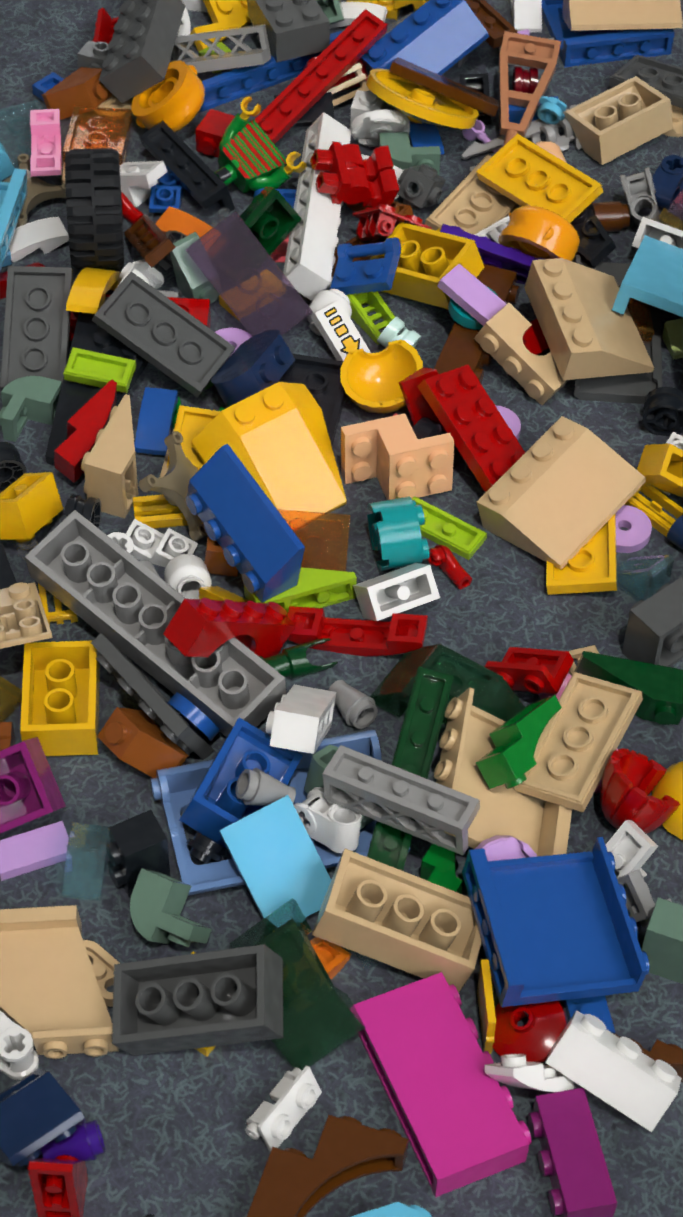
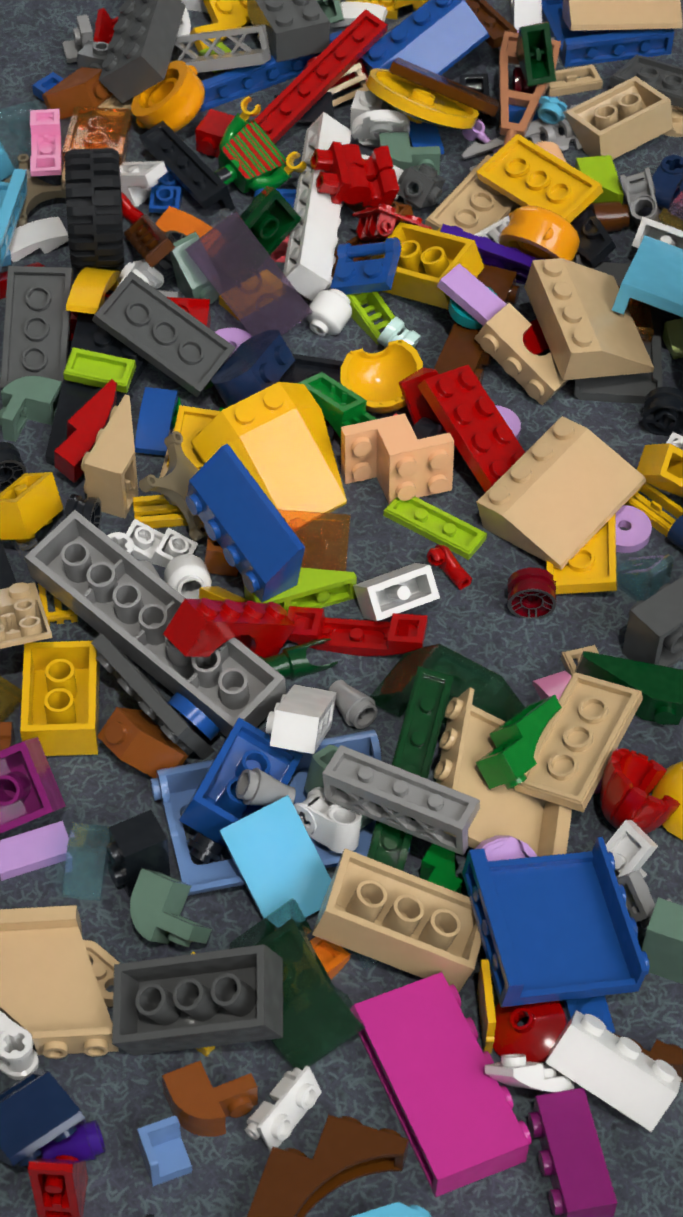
(81, 36): none -> light grey bracket
(163, 1150): none -> medium blue panel
(201, 1106): none -> dark orange brick
(338, 330): white tile -> none
(338, 403): none -> green slope
(397, 533): teal brick -> none
(531, 593): none -> dark red wheel
(533, 669): red bracket -> none
(536, 54): none -> dark green slope
(572, 83): none -> tan tile
(603, 171): none -> lime slope

